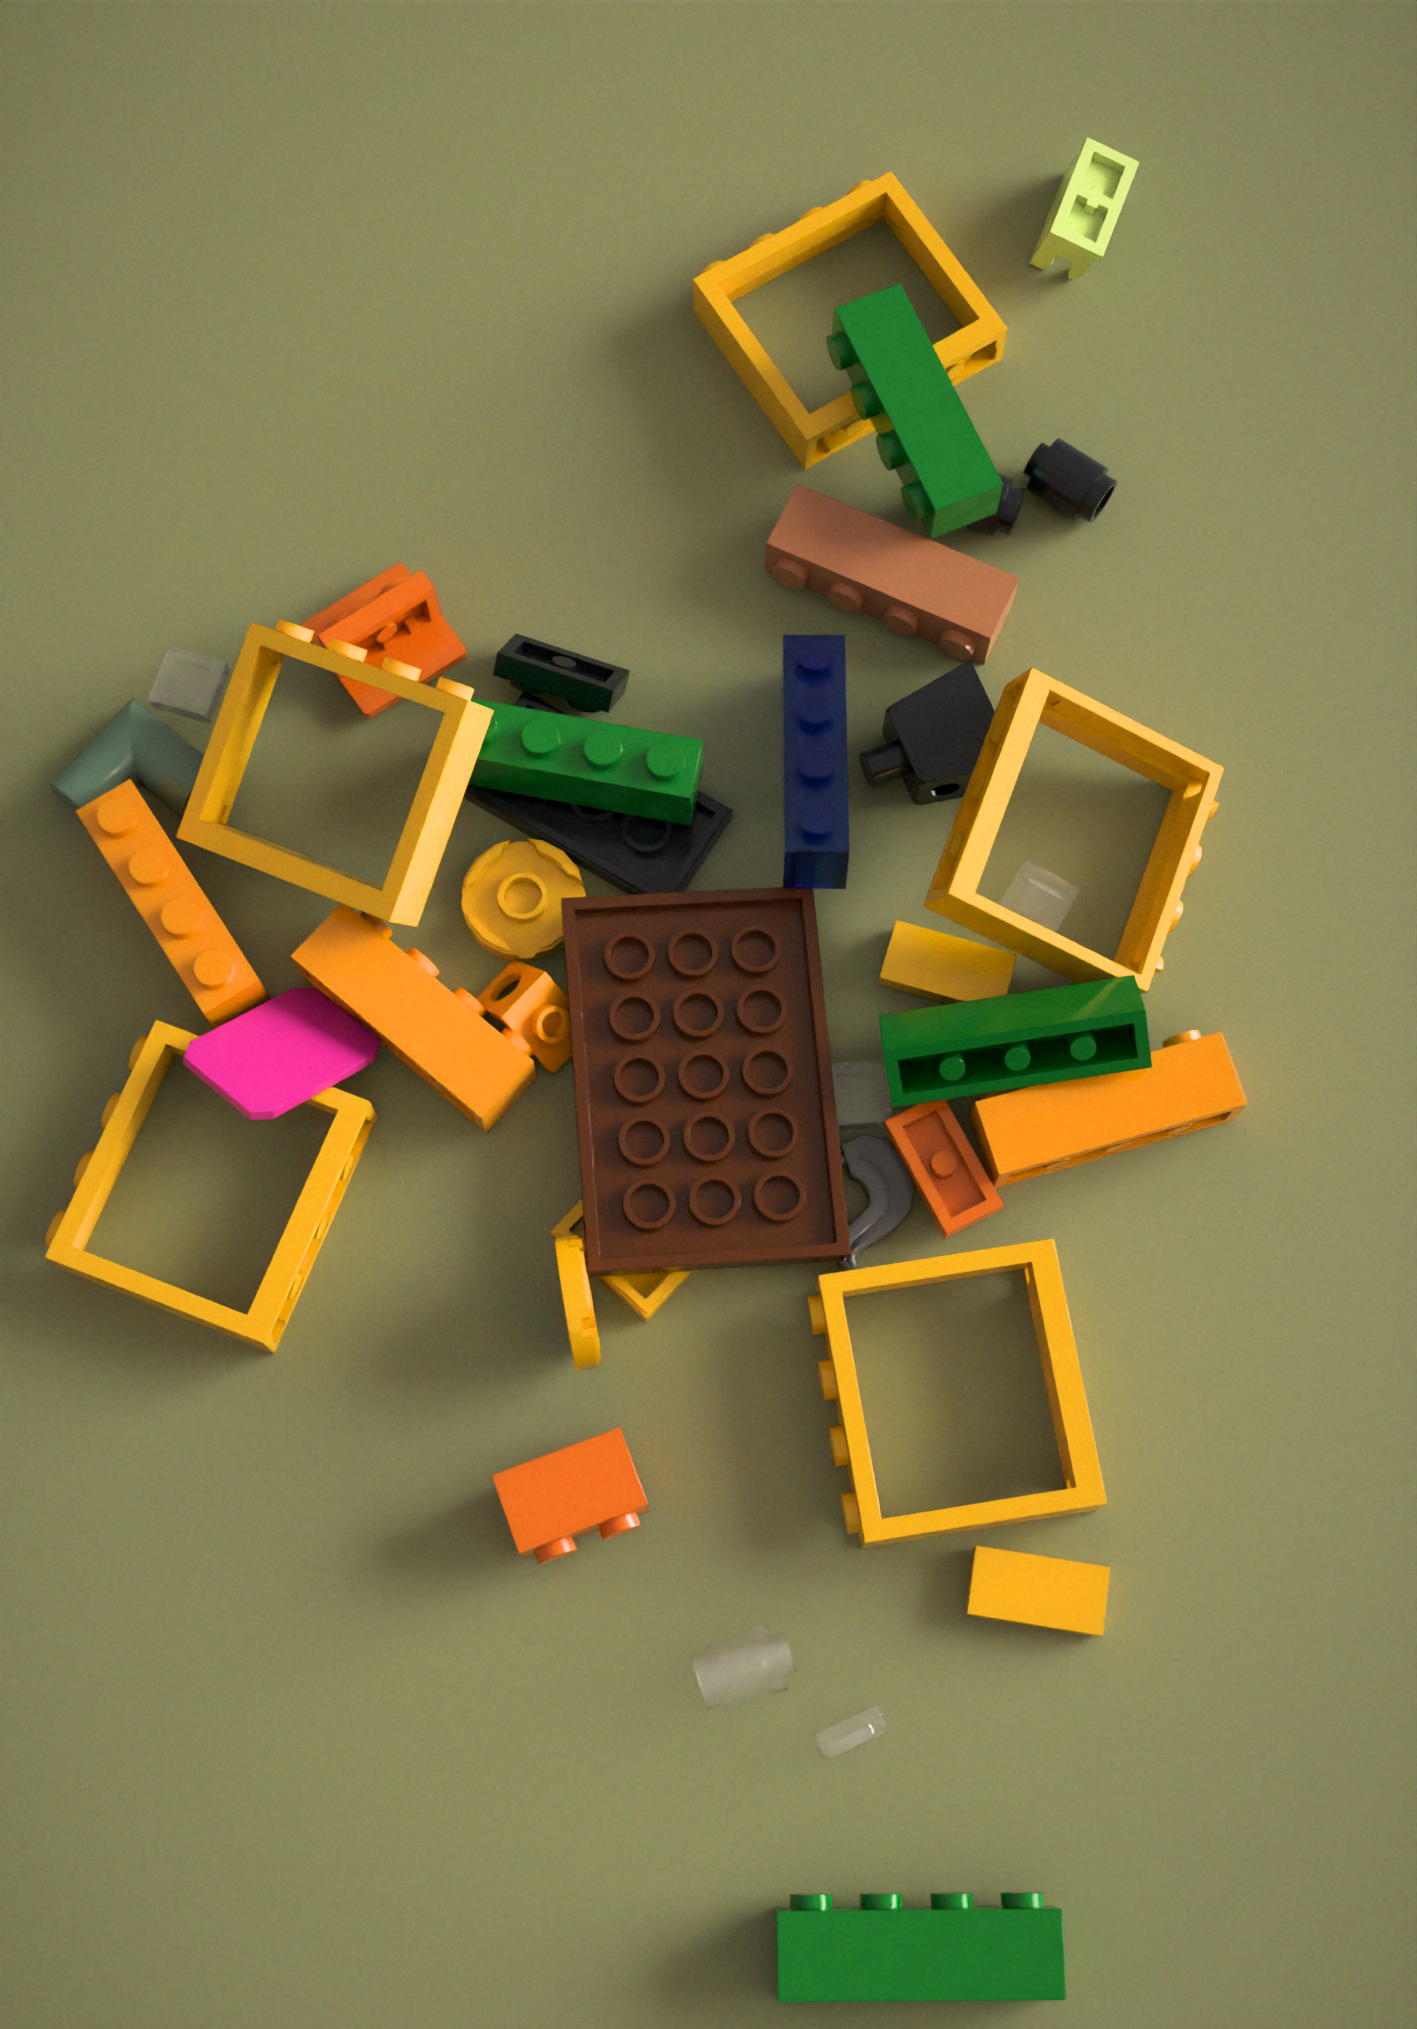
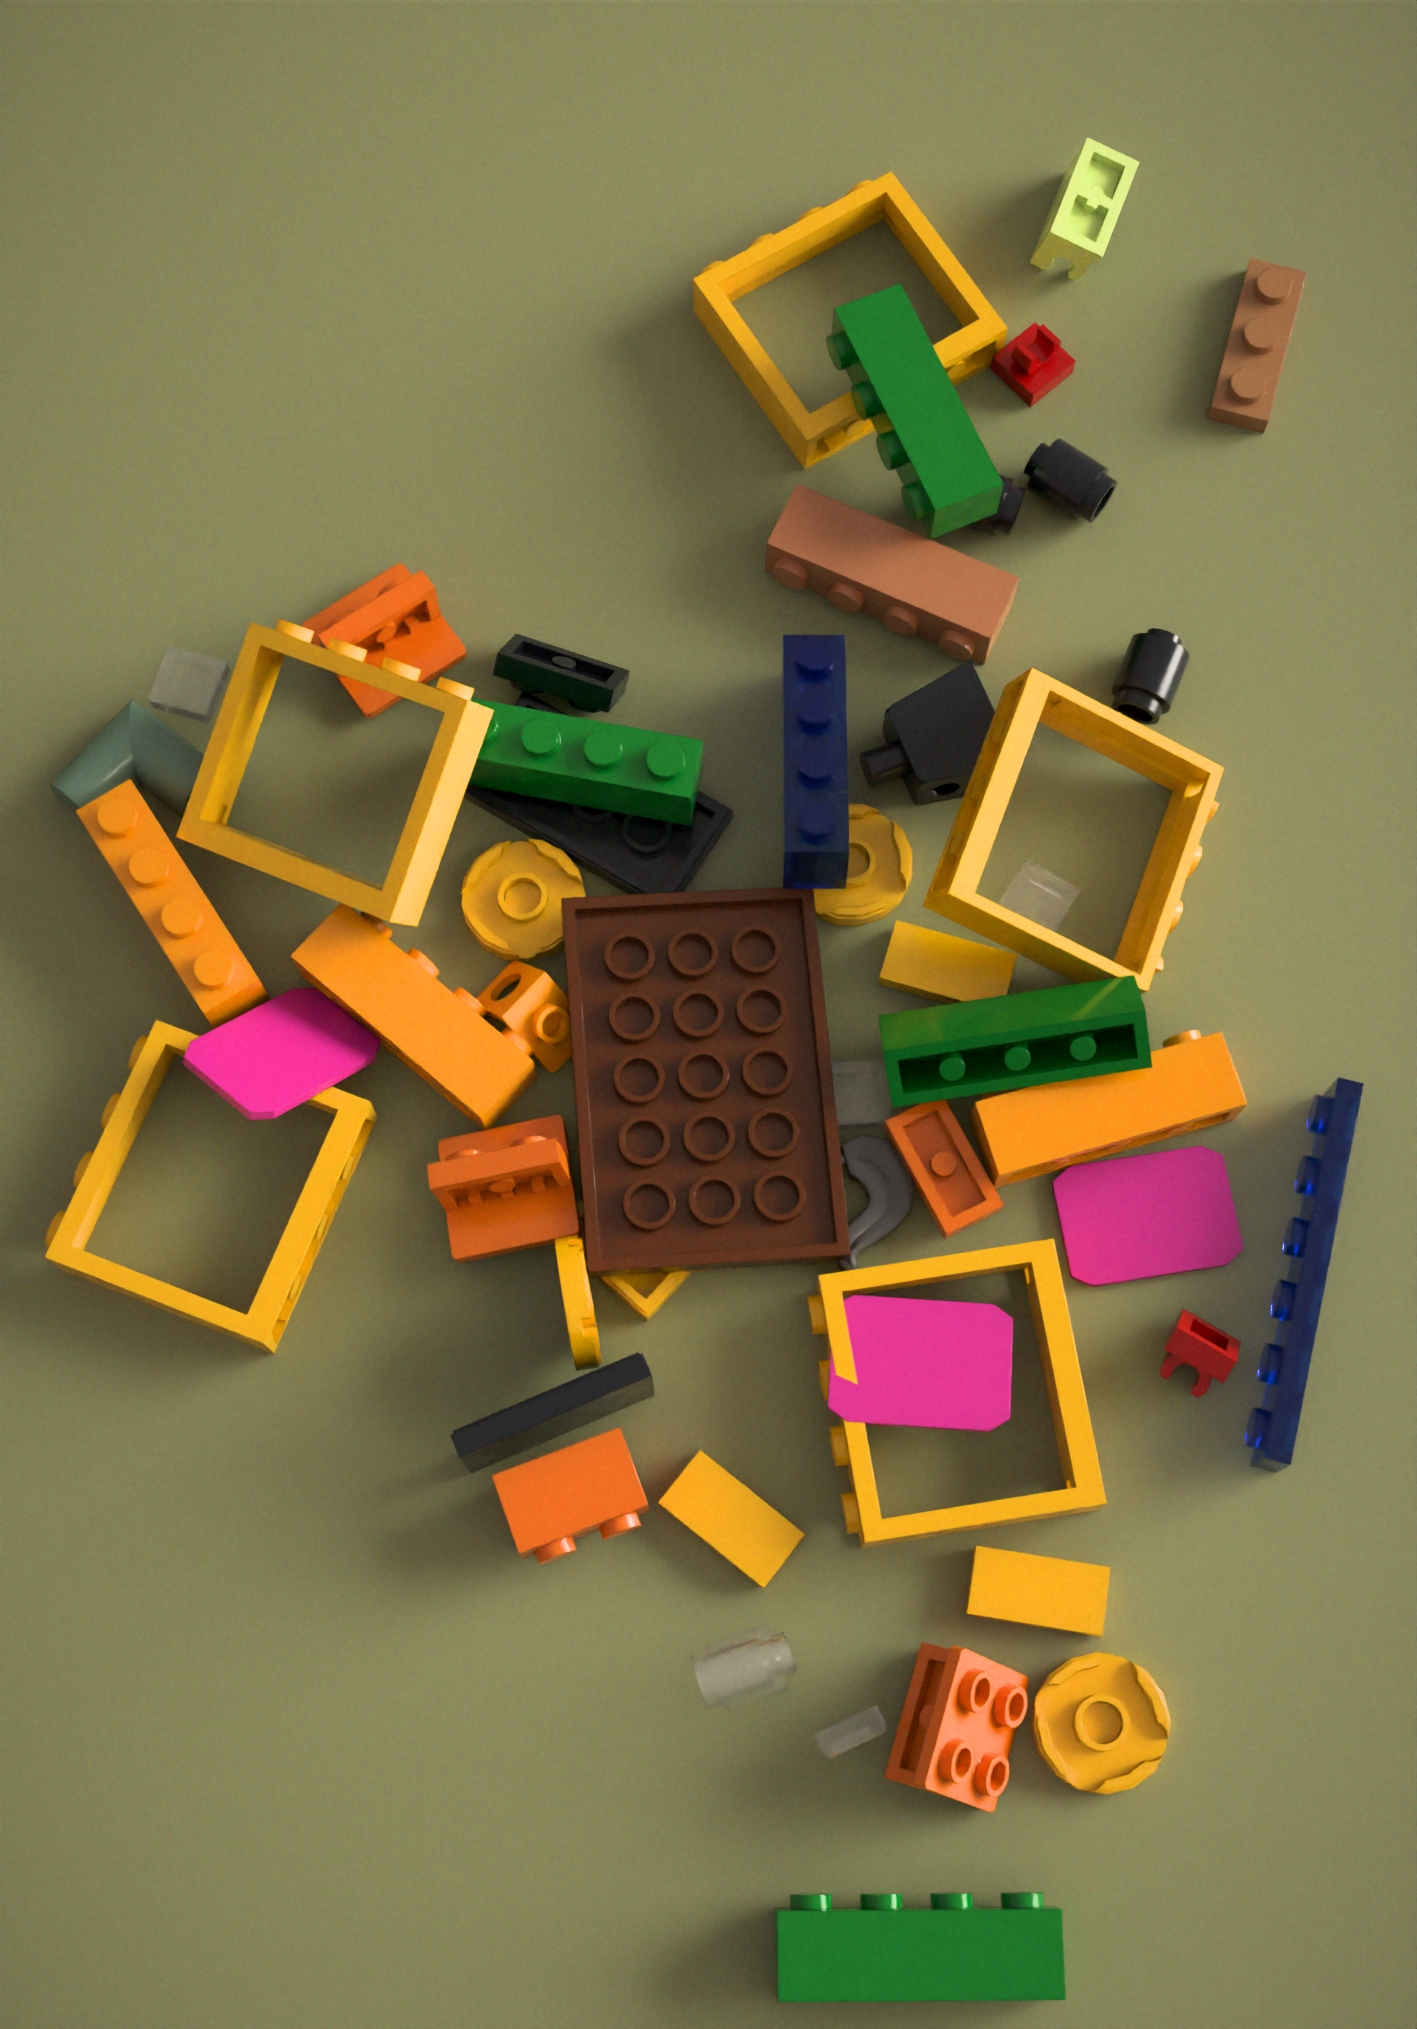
(506, 1188): none -> orange bracket
(554, 1412): none -> black tile
(731, 1519): none -> yellow tile
(876, 871): none -> yellow tile
(925, 1364): none -> dark pink piece
(958, 1726): none -> orange bracket
(1033, 363): none -> red tile
(1100, 1723): none -> yellow tile
(1146, 1216): none -> dark pink piece
(1149, 676): none -> black brick
(1203, 1347): none -> red tile
(1256, 345): none -> medium nougat plate
(1299, 1299): none -> clear blue plate

